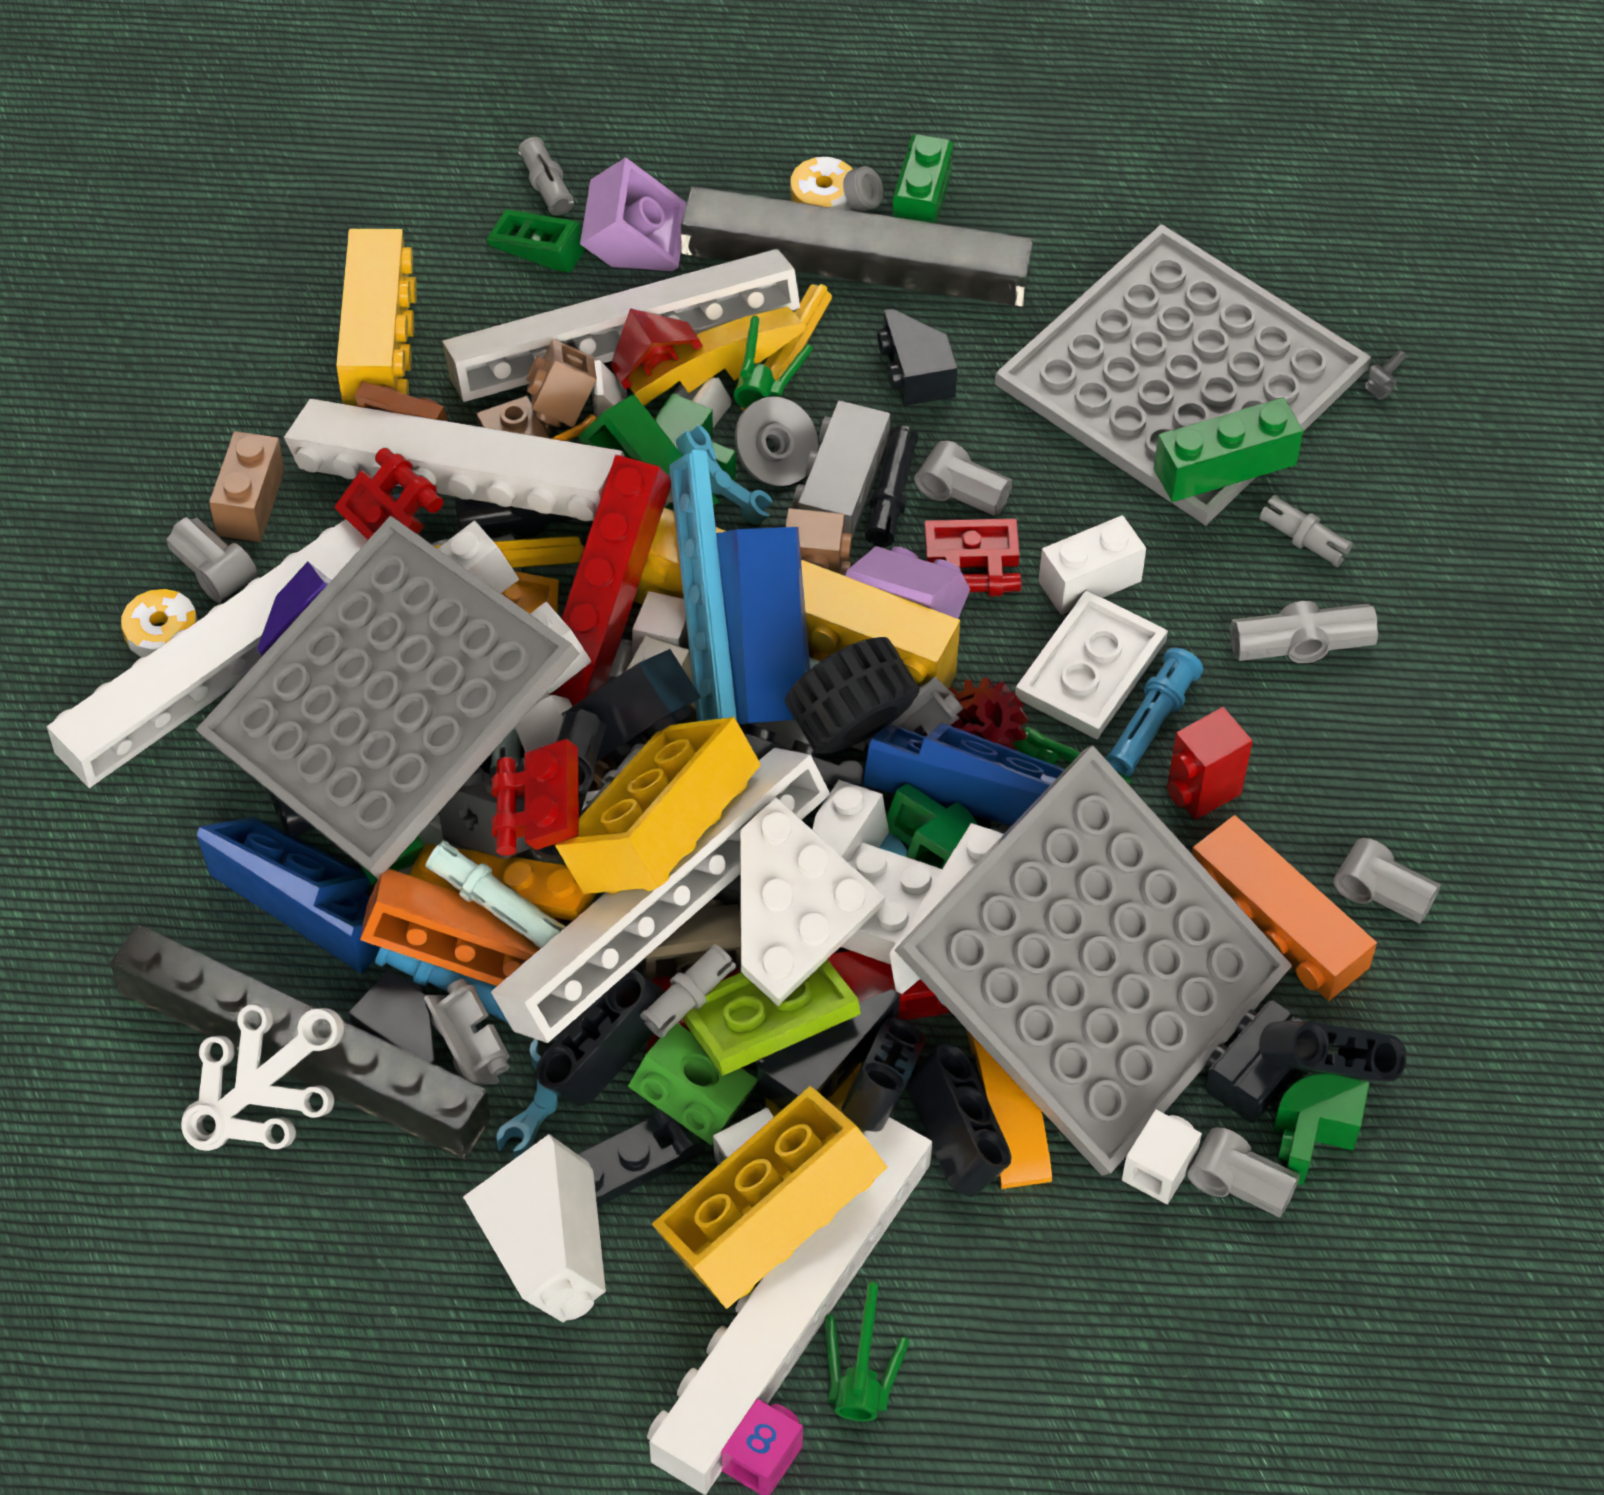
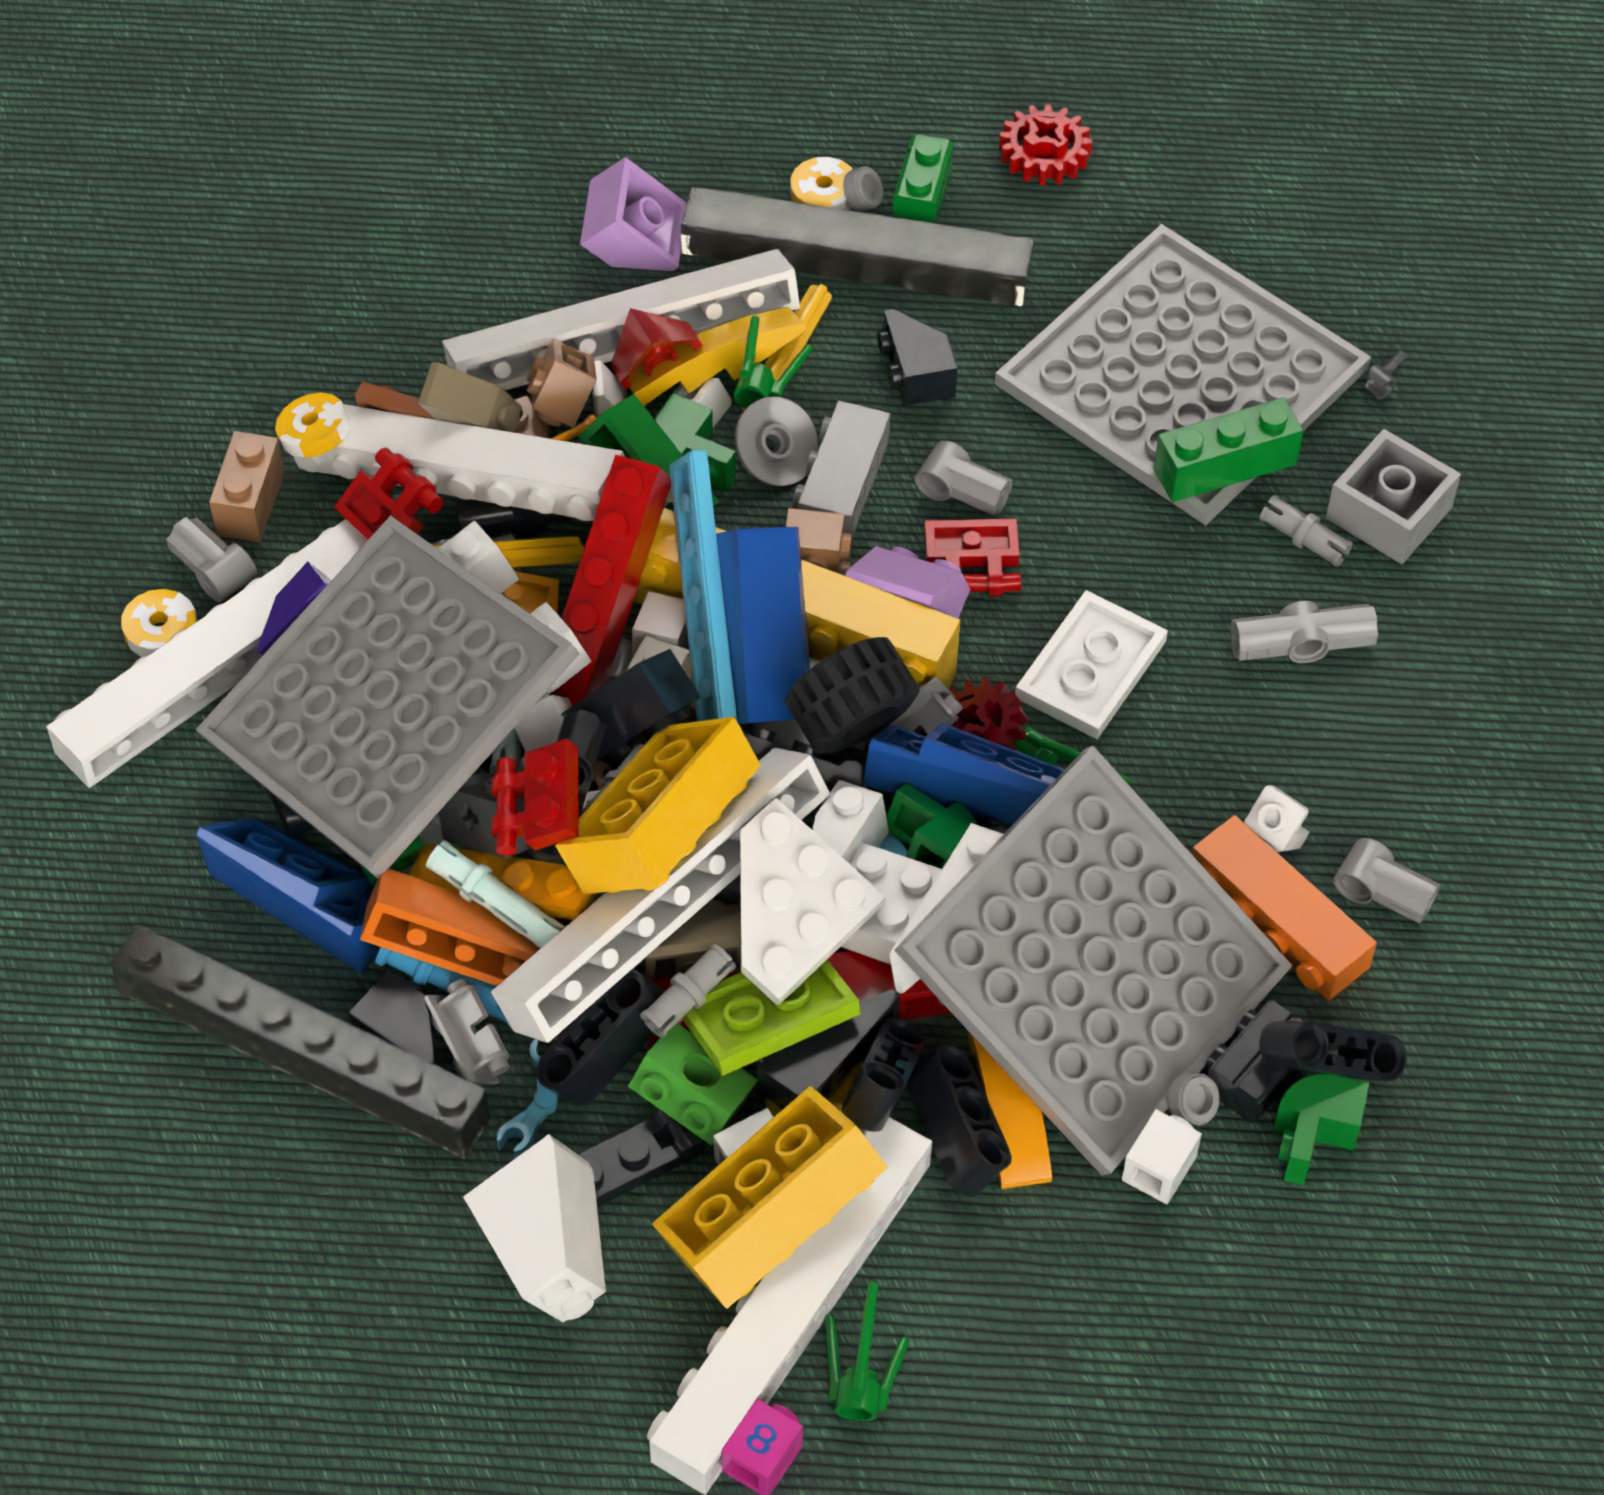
(255, 1082): white plant -> none
(312, 425): none -> yellow piece
(376, 312): yellow brick -> none
(467, 400): none -> dark tan slope
(546, 176): light grey pin -> none
(558, 254): green slope -> none
(750, 503): medium azure piece -> none
(889, 497): black pin -> none
(1045, 144): none -> red gear
(1094, 561): white brick -> none
(1162, 696): dark azure pin -> none
(1193, 1098): none -> light grey tile
(1208, 763): red brick -> none
(1230, 1166): light grey piece -> none
(1278, 820): none -> white bracket
(1392, 496): none -> light grey brick

